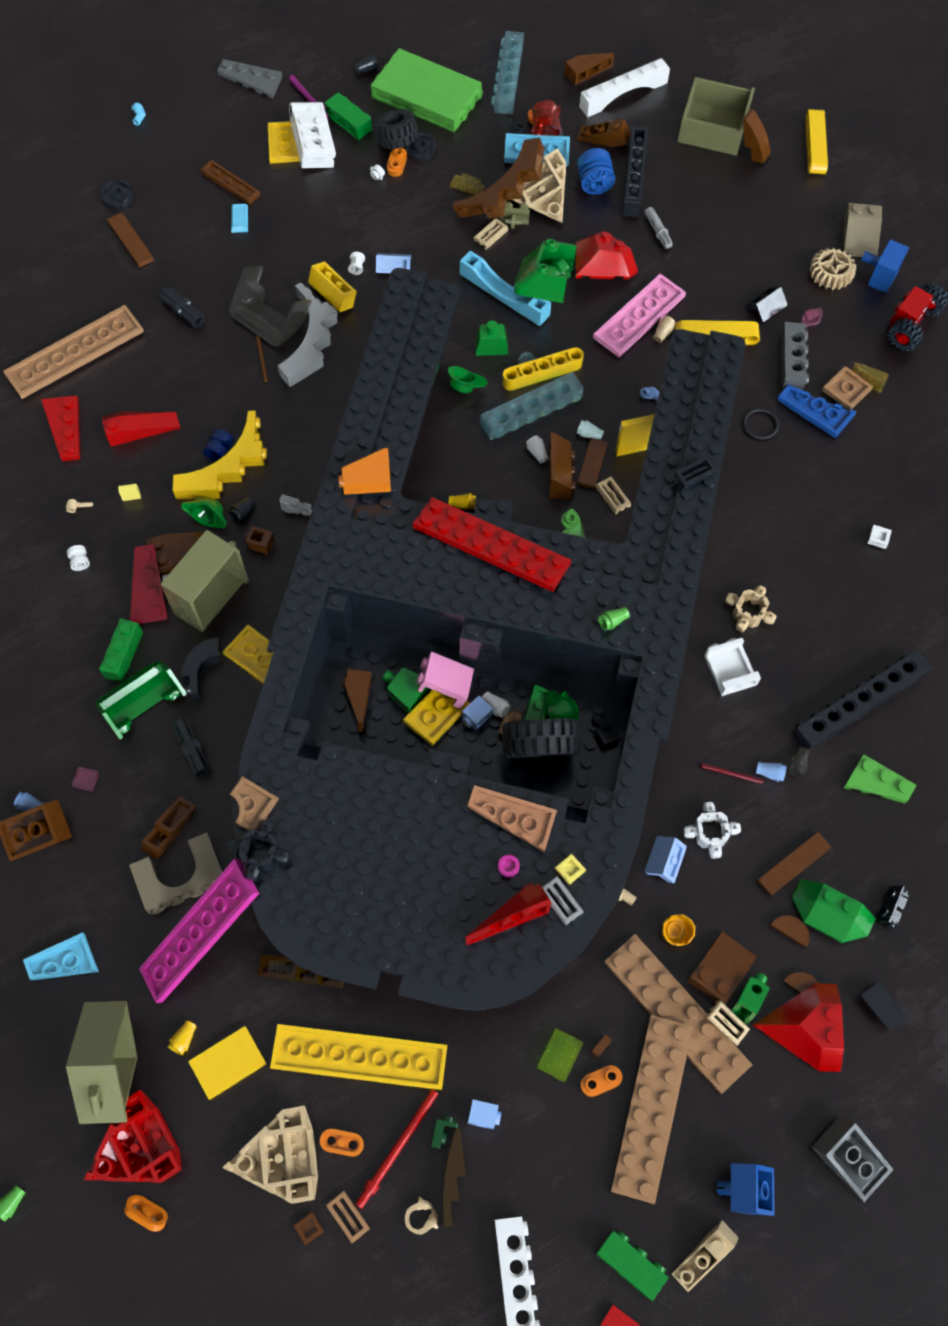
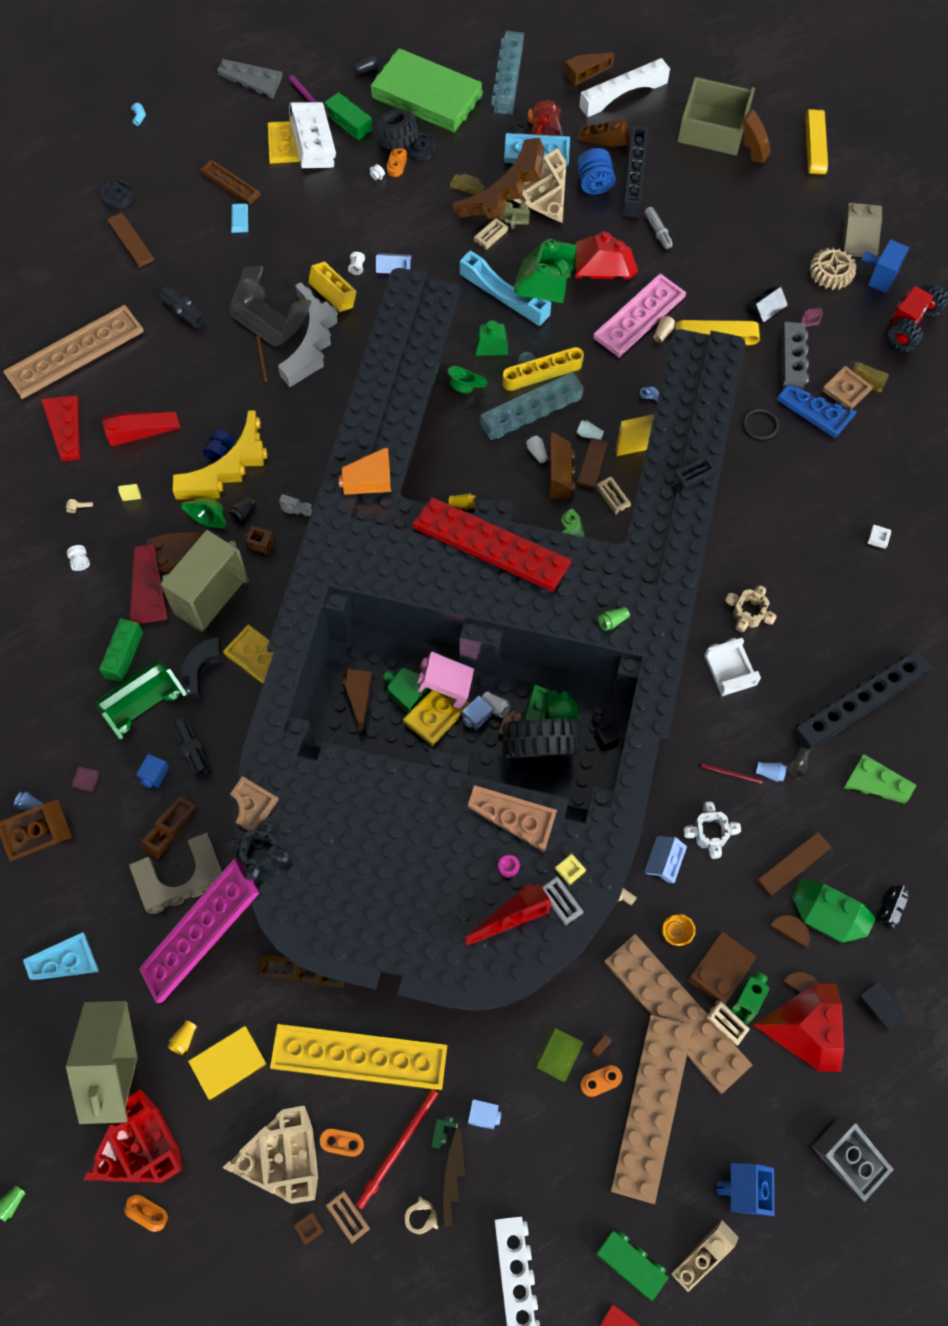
(152, 771): none -> blue brick

